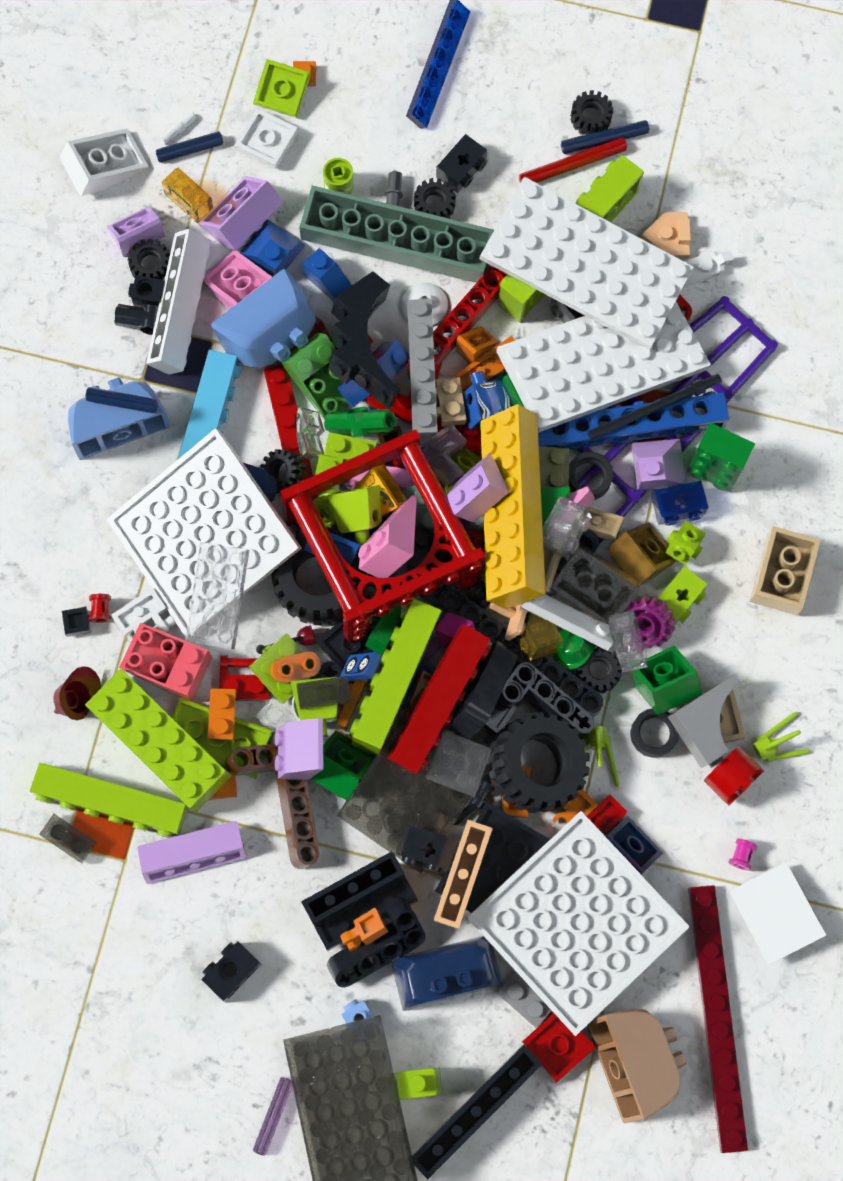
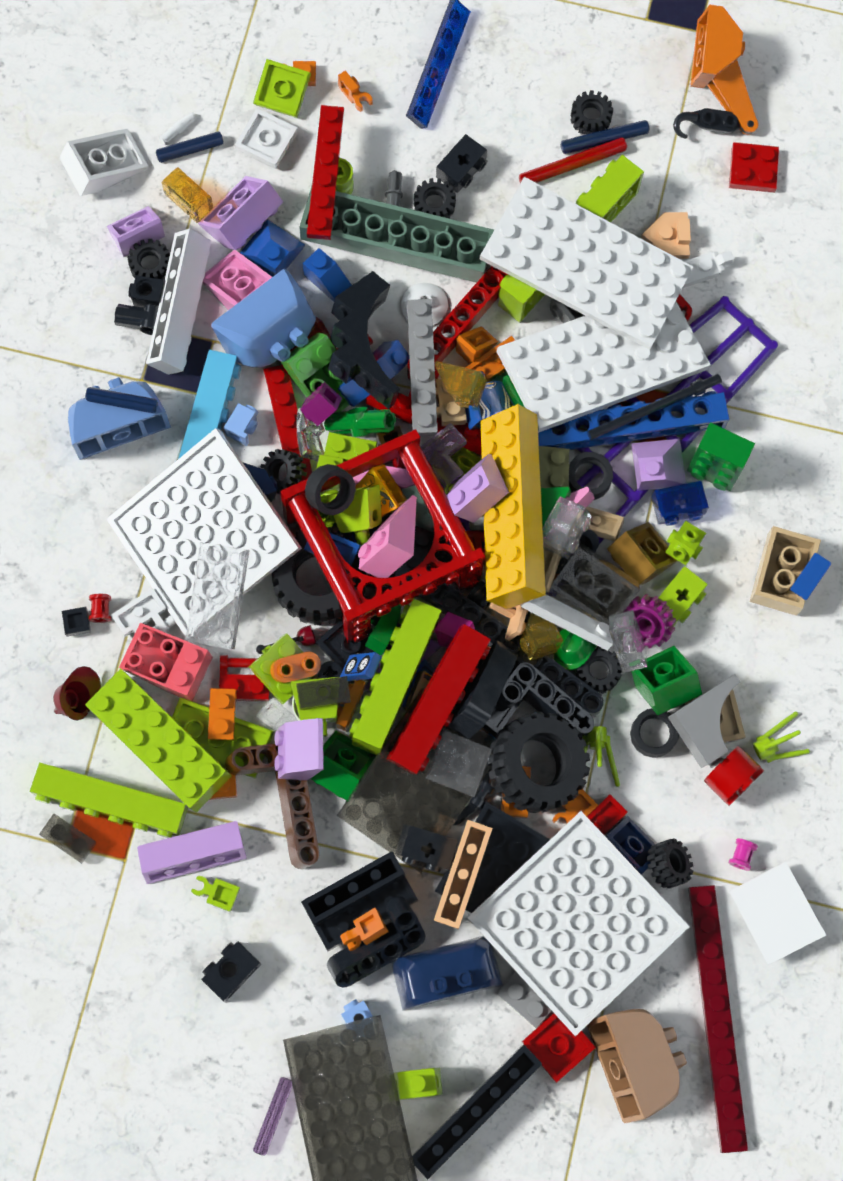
(219, 894): none -> lime plate
(241, 423): none -> light blue brick
(320, 404): none -> magenta brick
(325, 172): none -> red plate
(343, 498): none -> black tyre
(350, 88): none -> orange plate
(462, 383): none -> clear yellow slope
(670, 863): none -> black tyre
(716, 66): none -> orange slope
(754, 167): none -> red plate
(810, 576): none -> blue sticker

